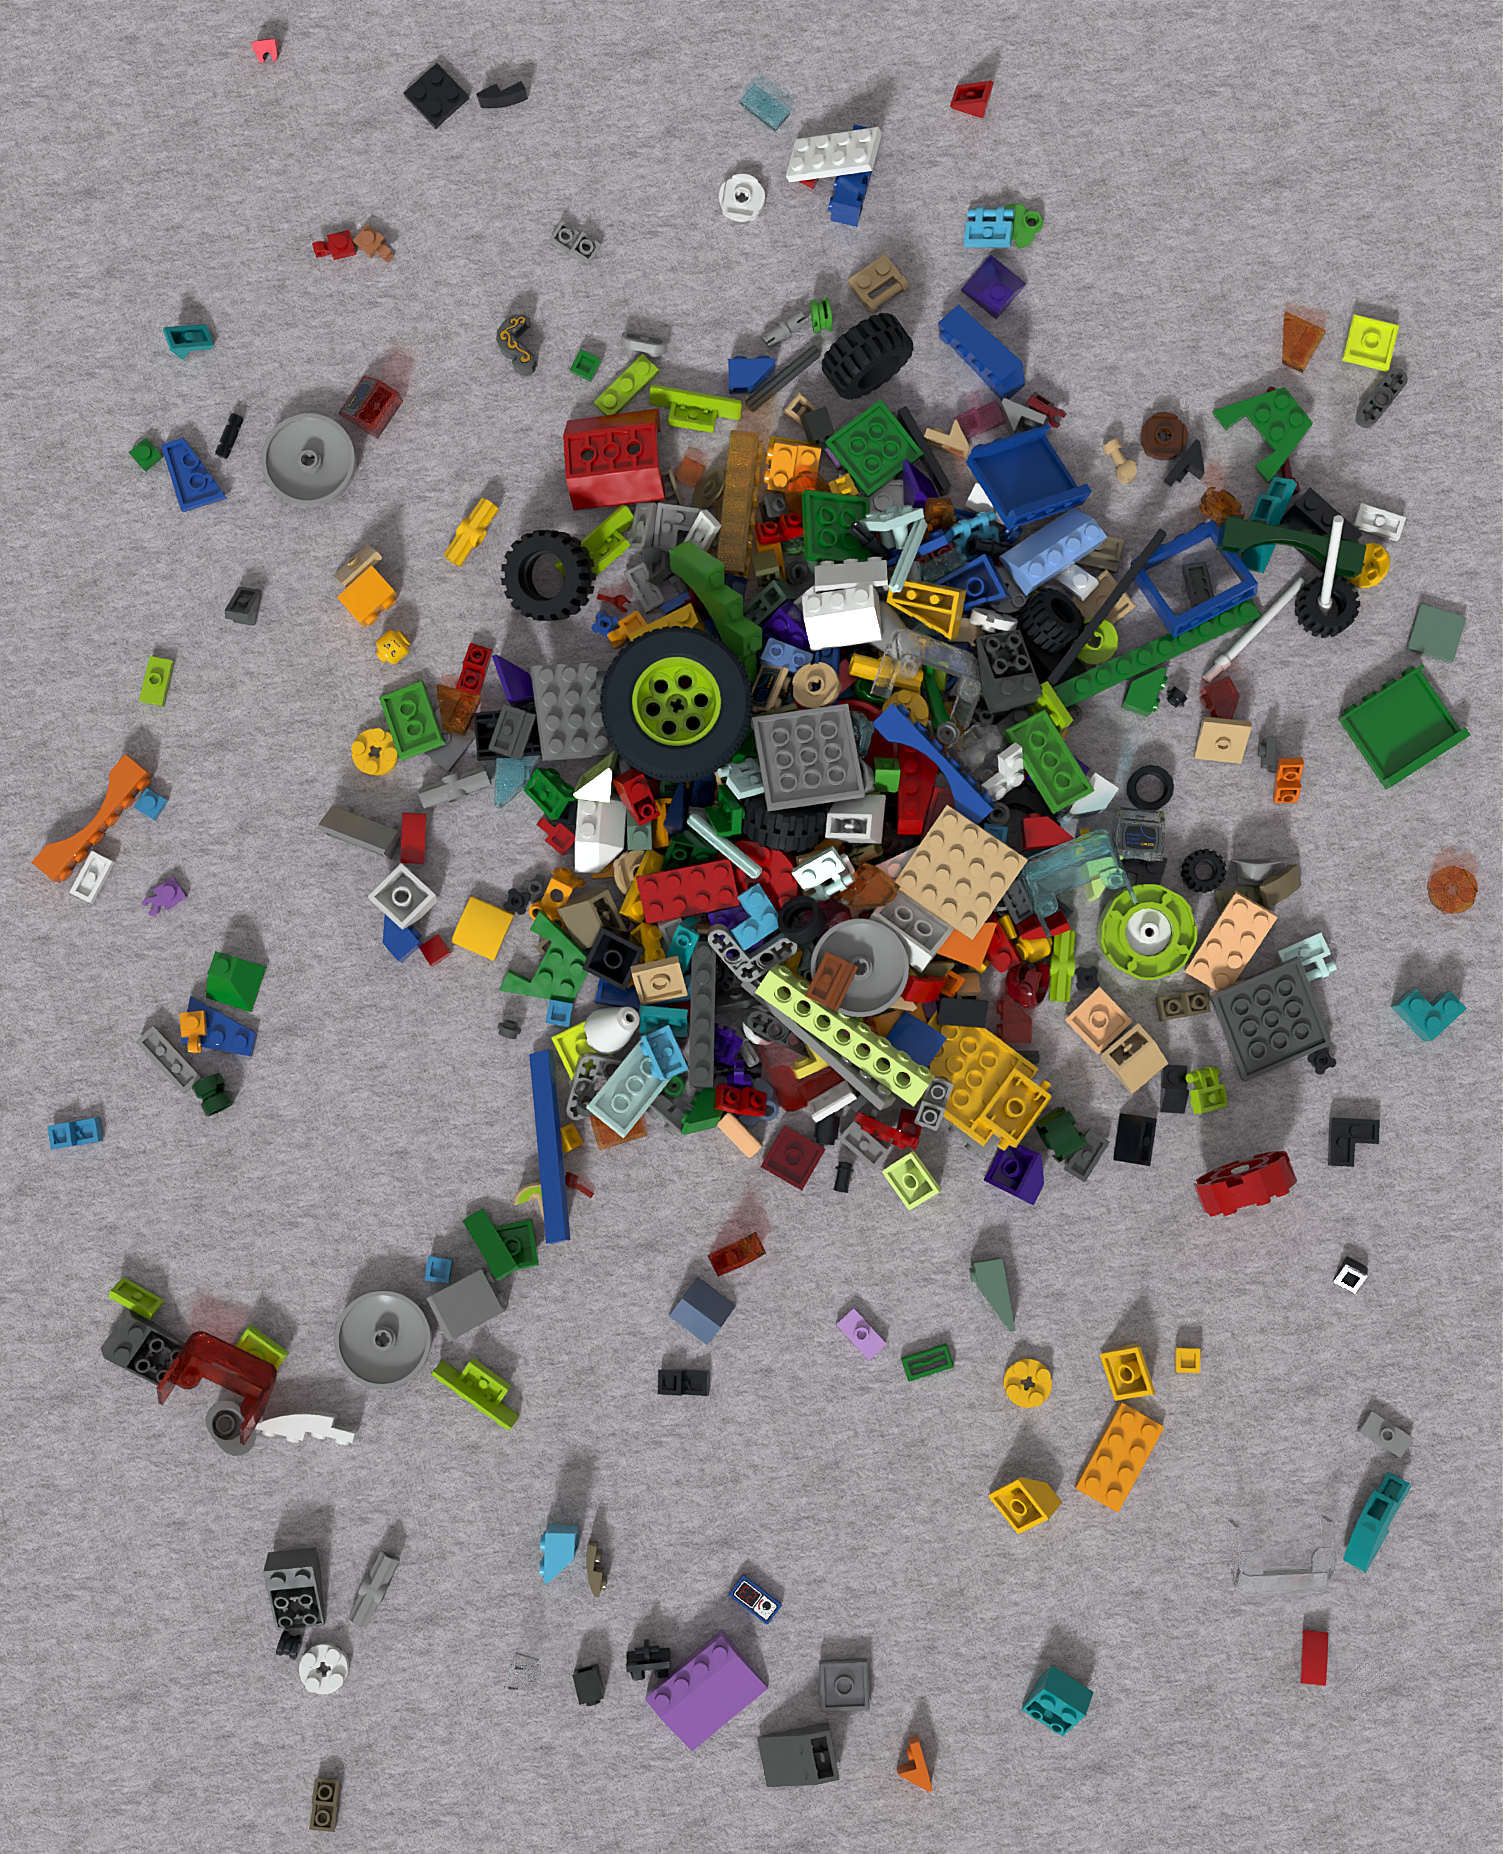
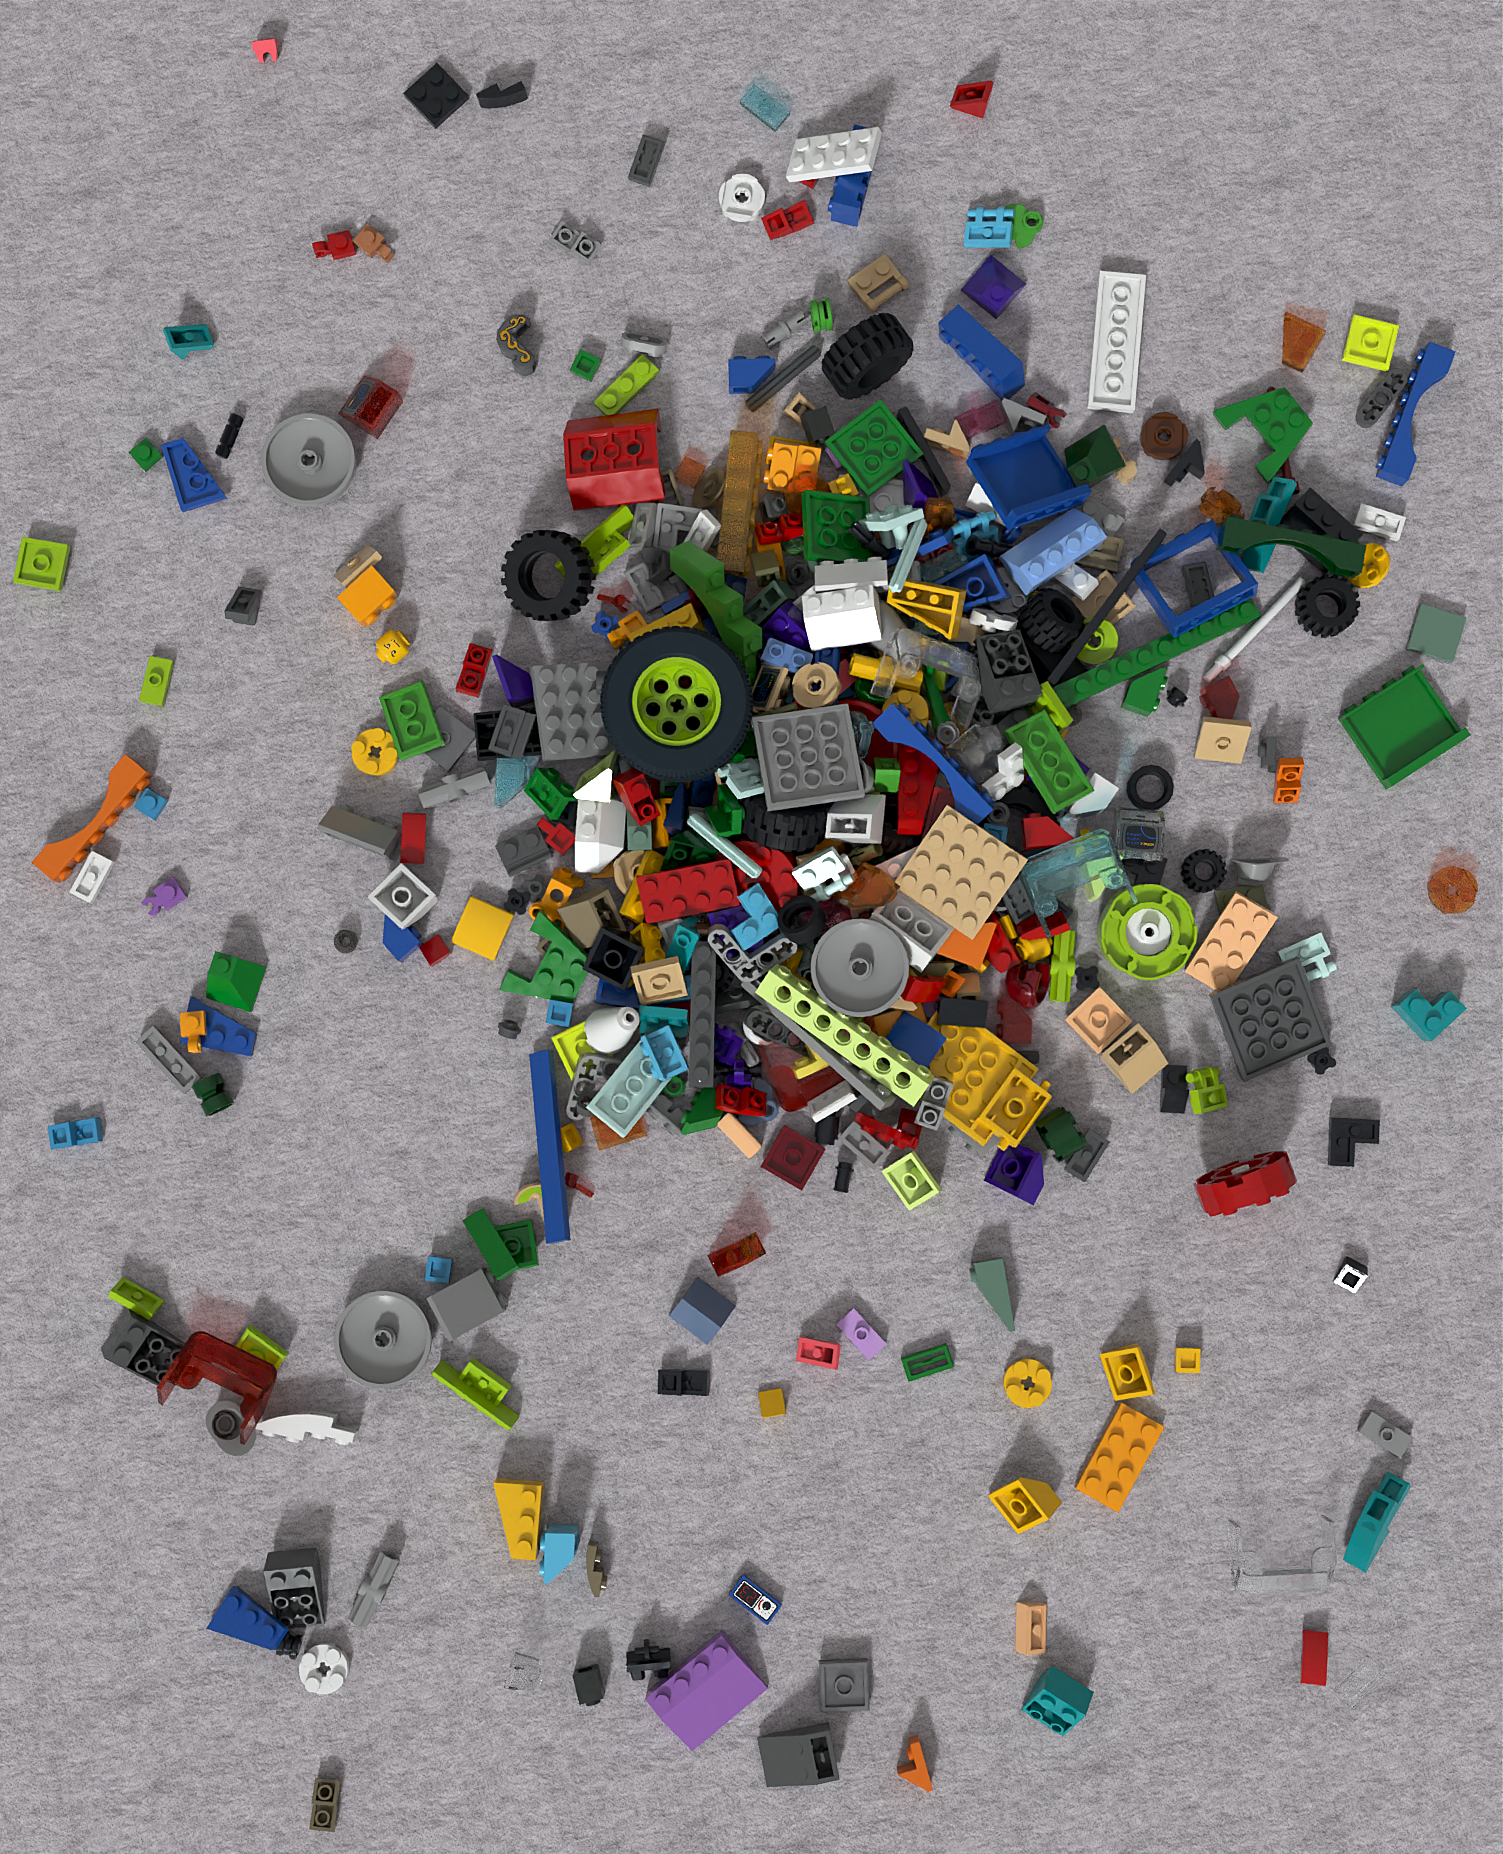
(41, 564): none -> lime plate
(247, 1621): none -> blue wing
(339, 938): none -> clear smoke plate
(456, 708): clear orange wing -> none
(471, 532): yellow piece -> none
(521, 1515): none -> yellow wedge
(523, 851): none -> dark grey plate
(646, 160): none -> dark grey plate
(694, 409): lime bracket -> none
(771, 1403): none -> yellow slope
(787, 221): none -> red slope
(818, 1352): none -> coral slope
(831, 981): dark orange plate -> none
(1030, 1628): none -> light nougat slope
(1093, 458): none -> dark green slope
(1105, 517): none -> light grey plate
(1116, 341): none -> white plate
(1135, 1139): black panel -> none
(1182, 1005): dark tan slope -> none
(1280, 886): dark tan slope -> none
(1325, 601): white bar -> none
(1399, 455): none -> blue arch

